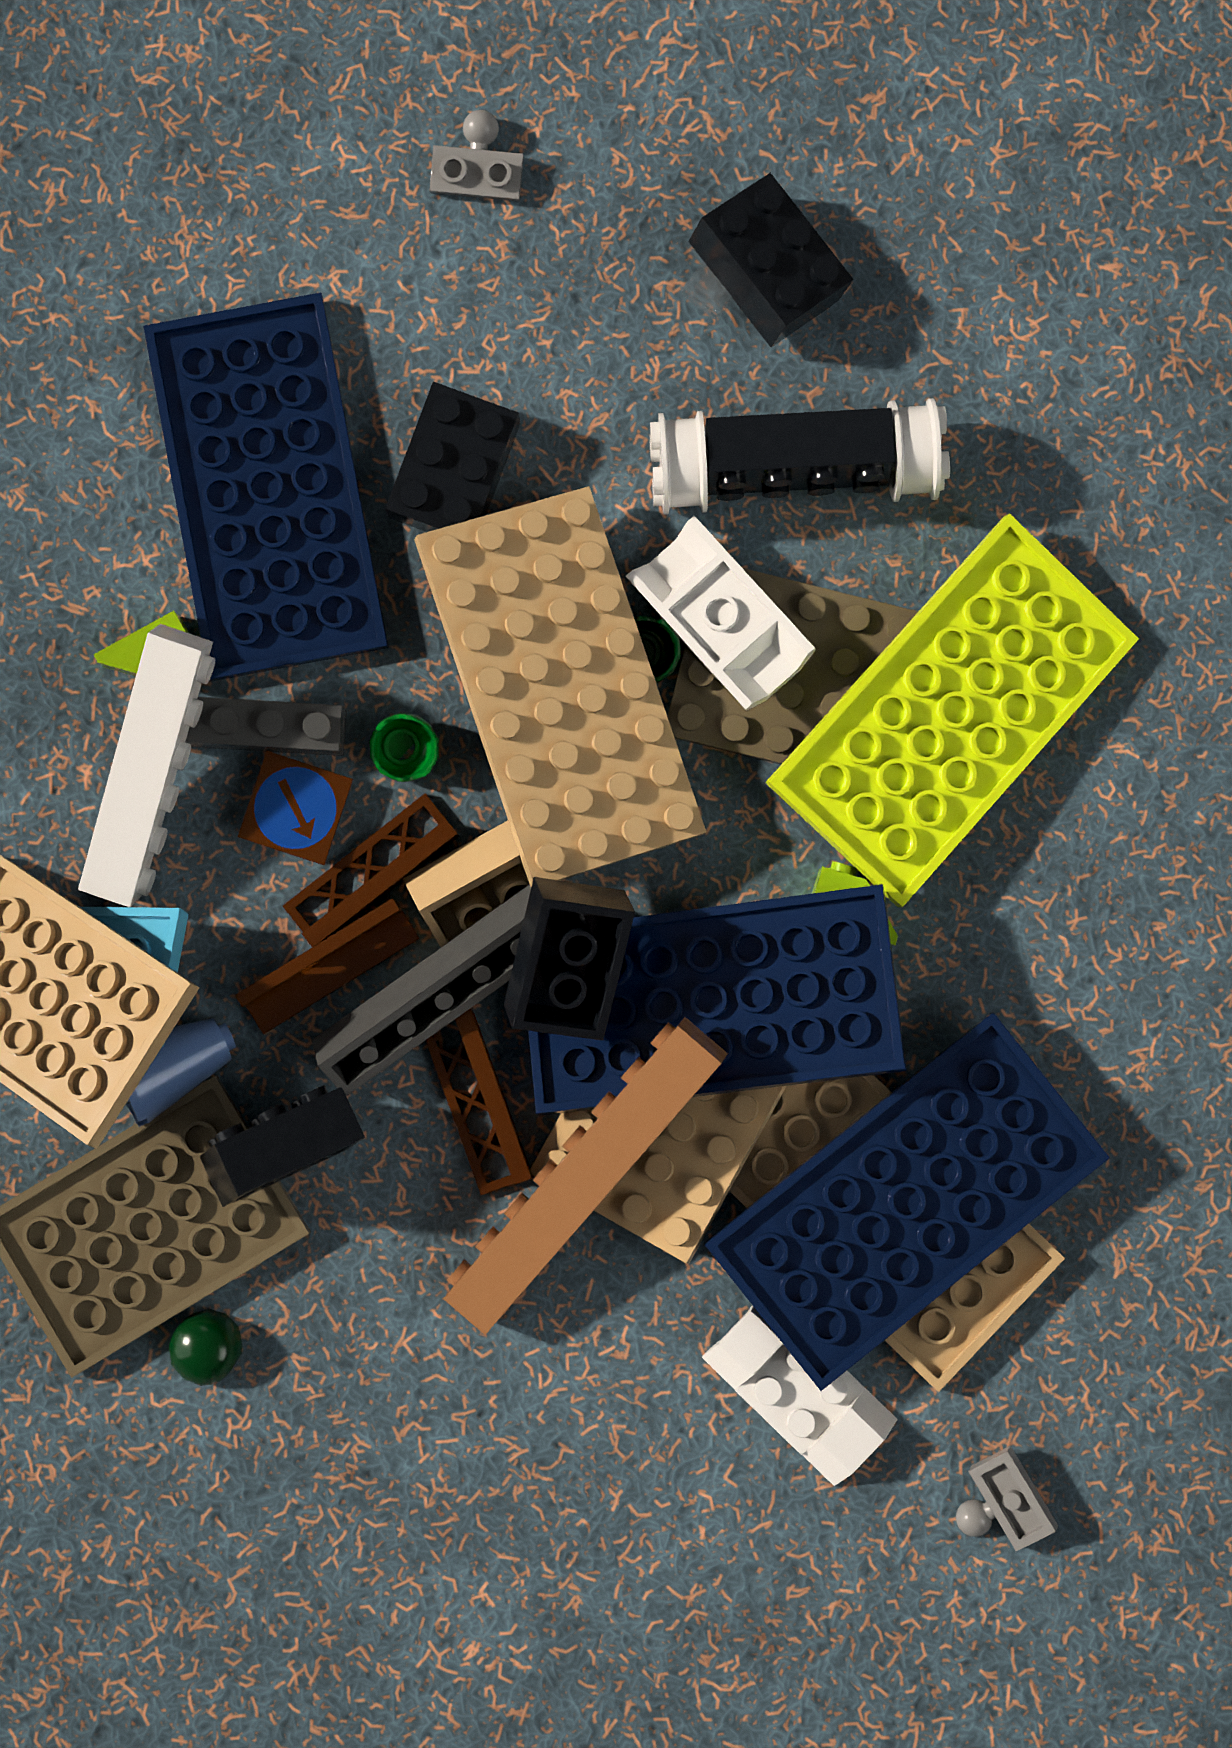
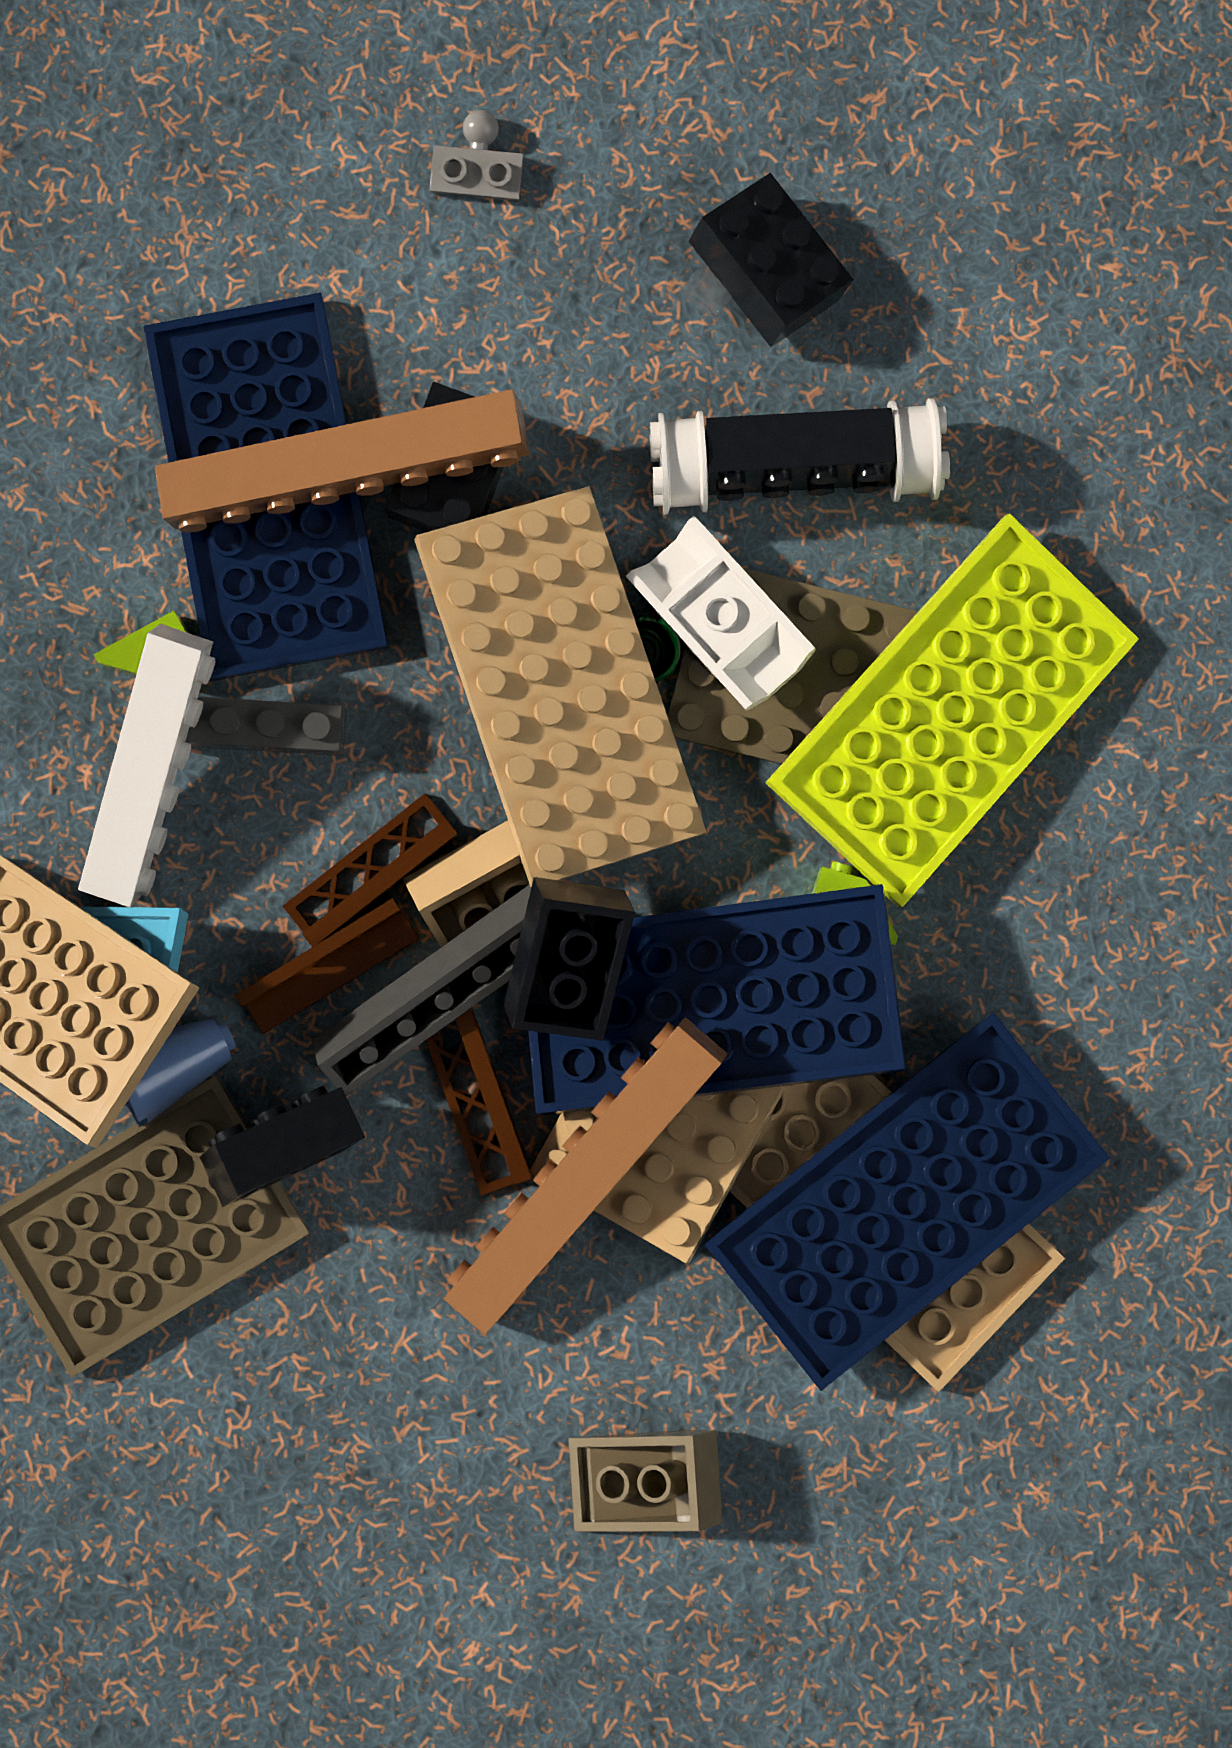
(205, 1347): dark green hair -> none
(295, 808): piece -> none
(342, 461): none -> medium nougat brick
(393, 739): green hair -> none
(646, 1482): none -> dark tan slope
(828, 1427): white piece -> none
(1009, 1499): light grey plate -> none

